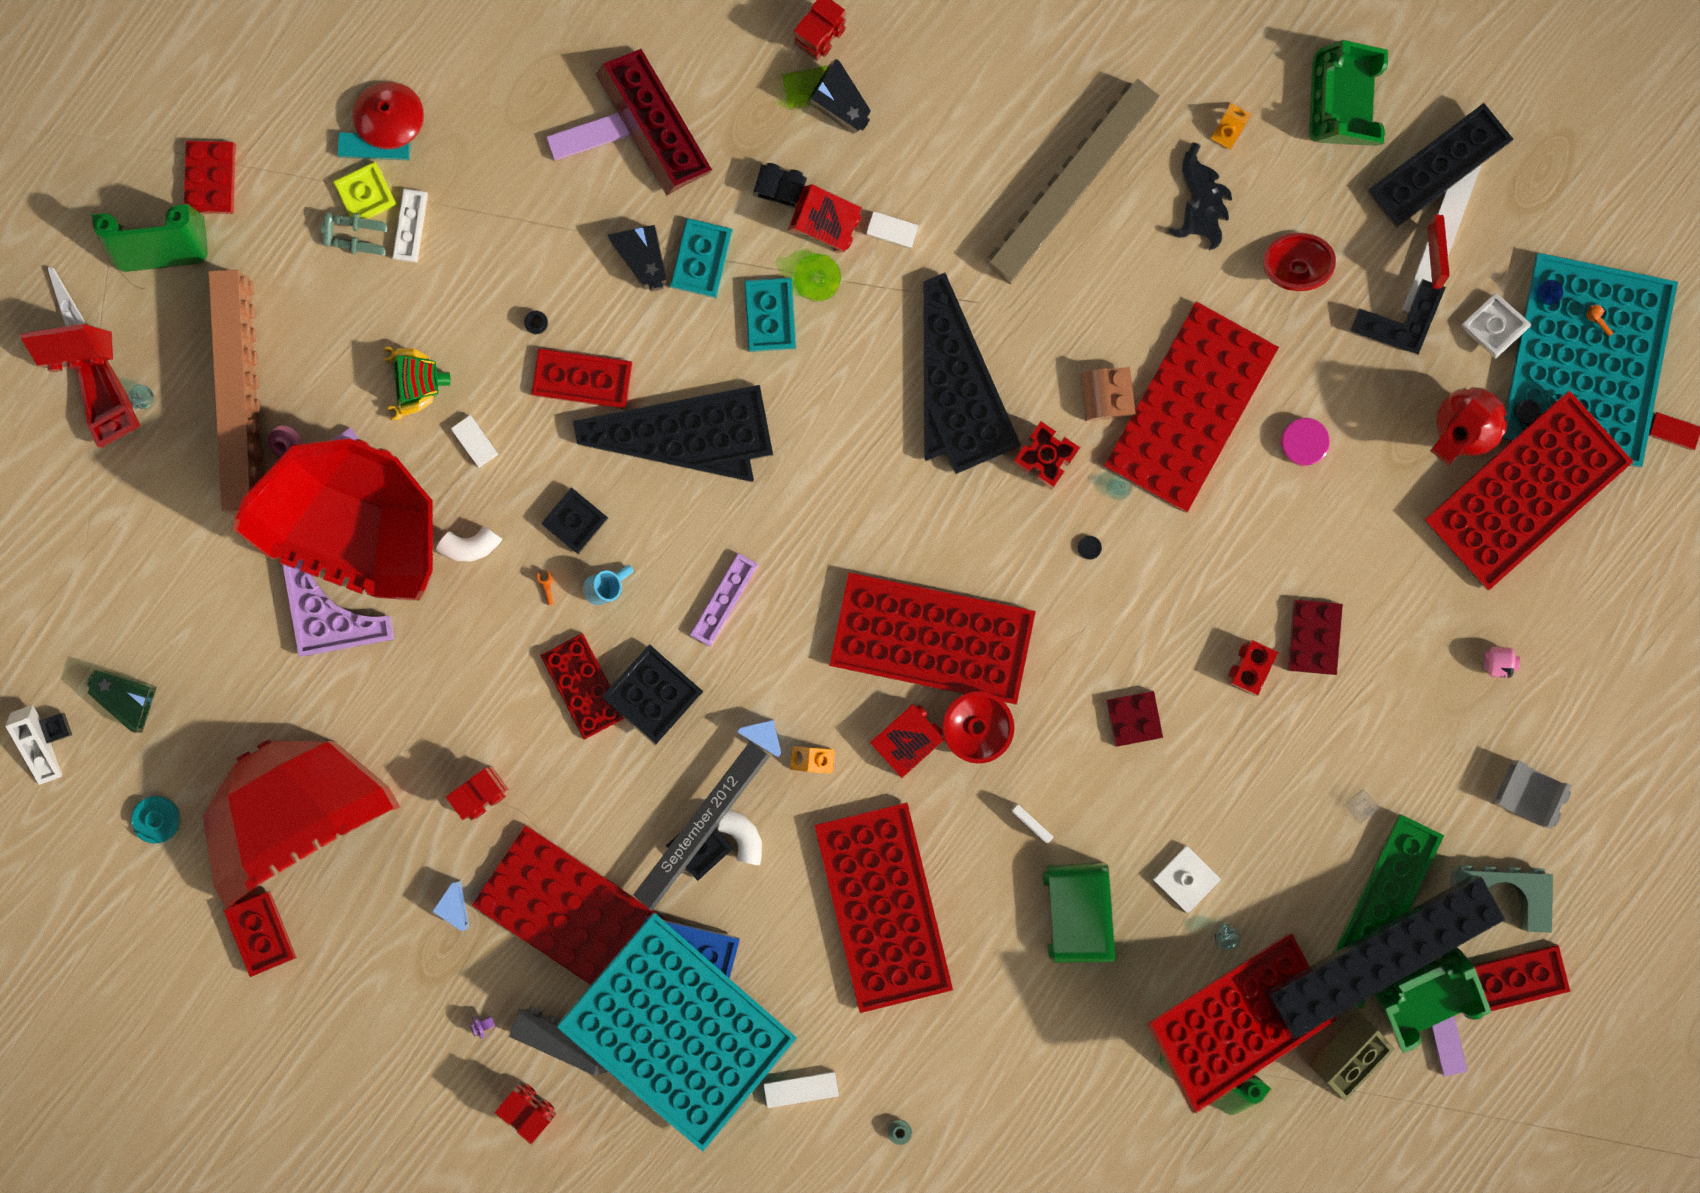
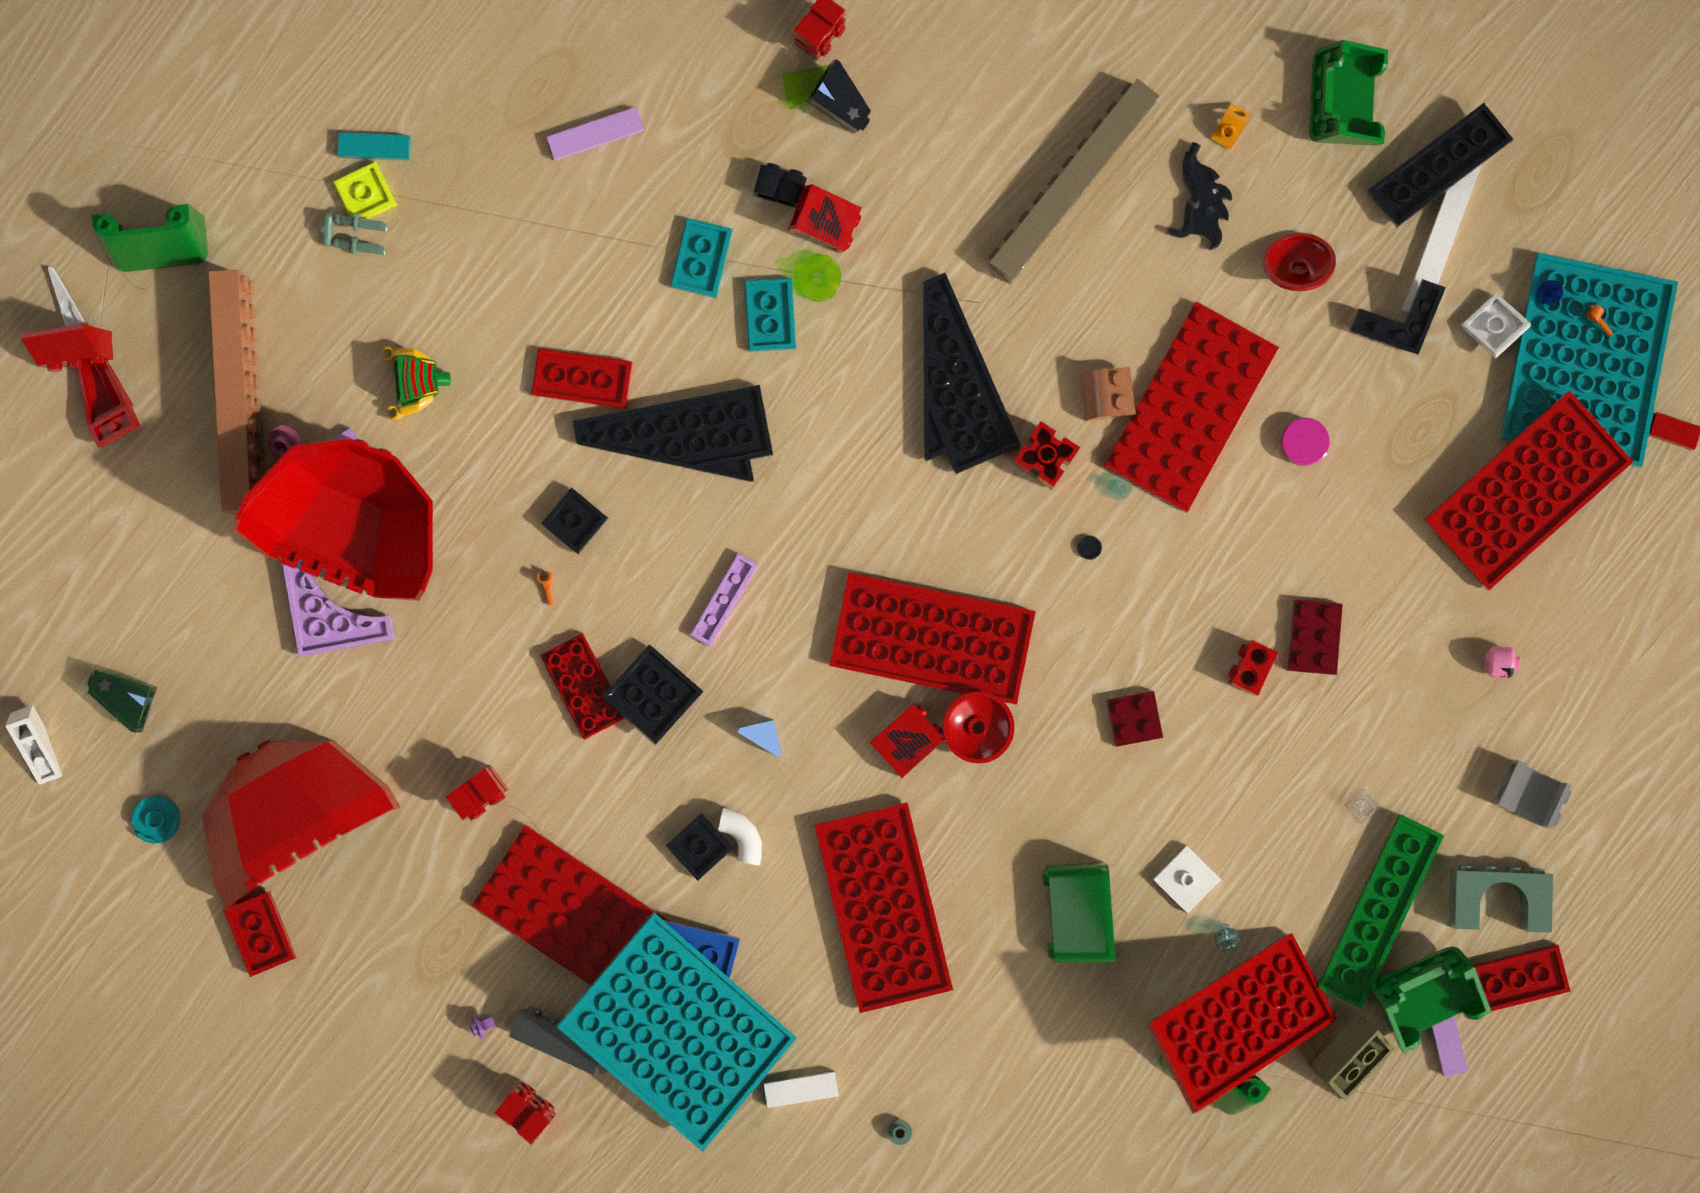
(55, 728): black plate -> none
(141, 396): clear light blue tile -> none
(210, 176): red plate -> none
(393, 126): red dish -> none
(410, 225): white tile -> none
(453, 907): light blue slope -> none
(468, 548): white cylinder -> none
(474, 441): white tile -> none
(530, 317): black plate -> none
(605, 585): medium azure piece -> none
(642, 255): black slope -> none
(653, 121): dark red arch -> none
(701, 825): dark grey tile -> none
(814, 759): light orange bracket -> none
(892, 230): white tile -> none
(1031, 823): white tile -> none
(1384, 956): black brick -> none
(1438, 251): red tile -> none
(1469, 424): red piece -> none
(1527, 411): black piece -> none

